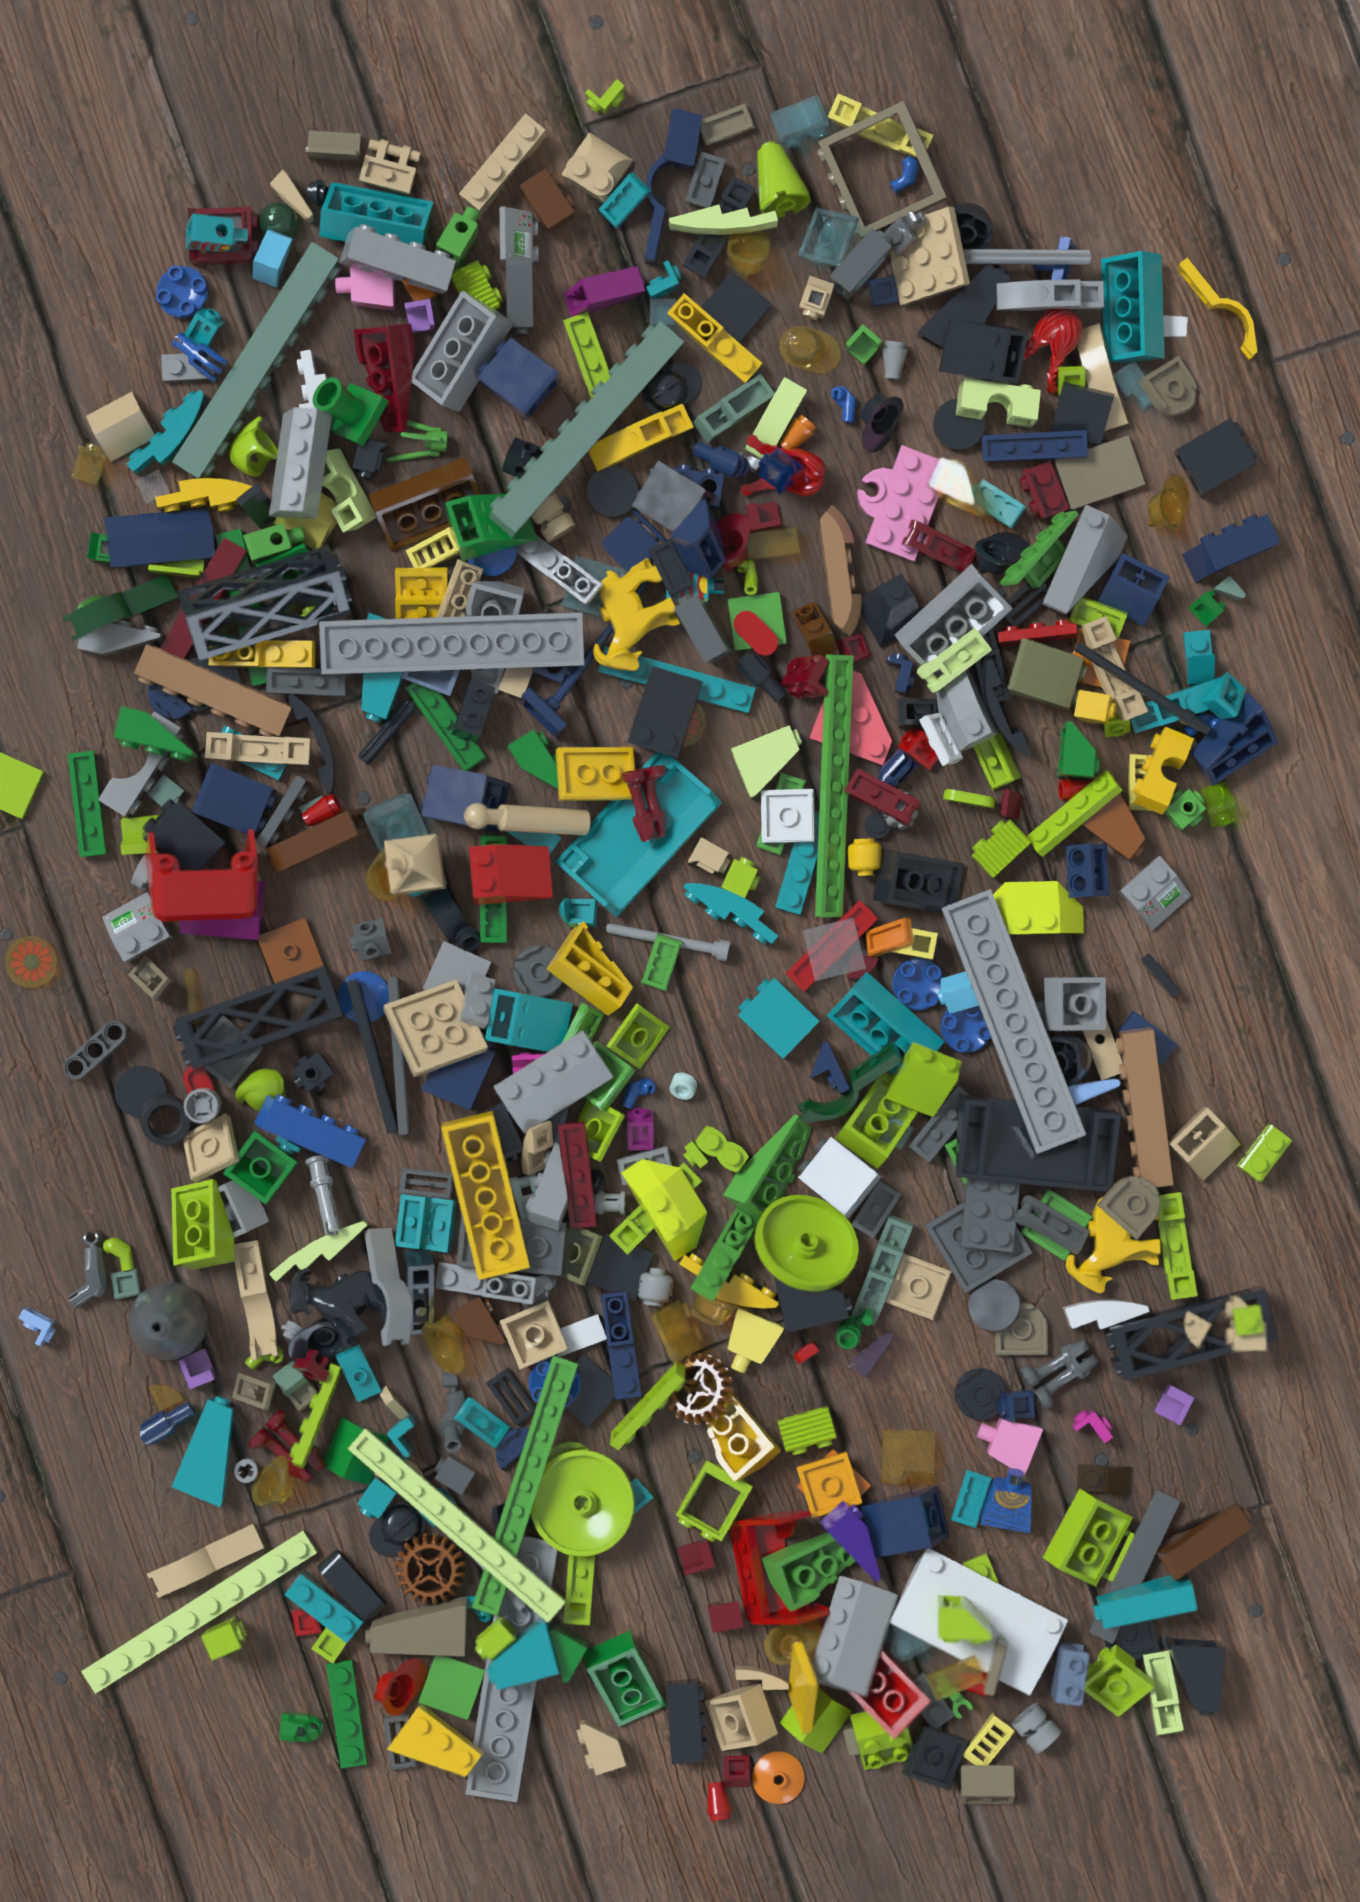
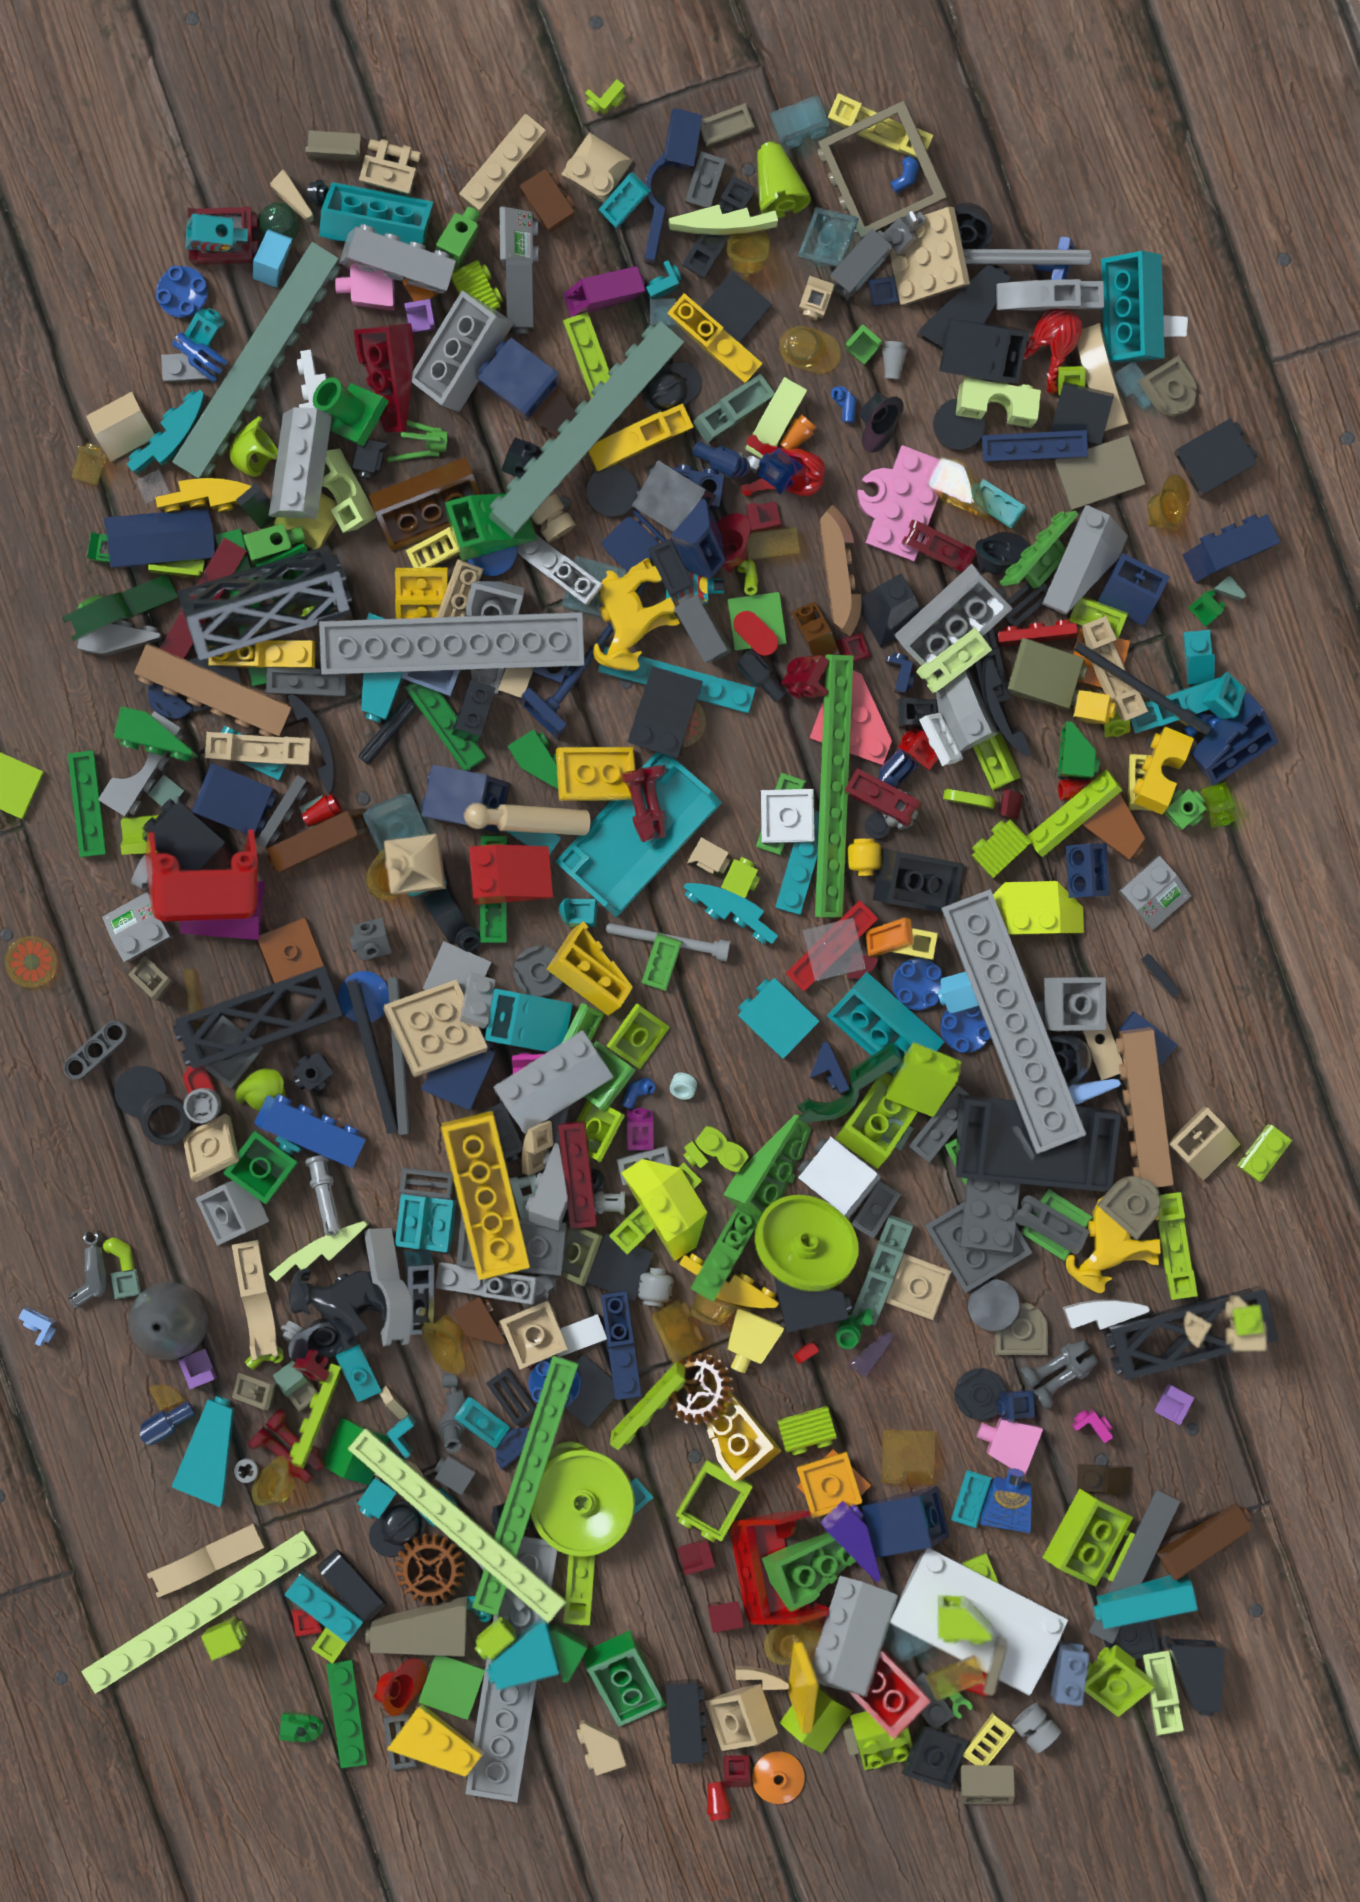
(200, 1227): lime slope -> none
(765, 757): yellowish green slope -> none
(1044, 491): dark red bracket -> none
(1212, 301): yellow piece -> none

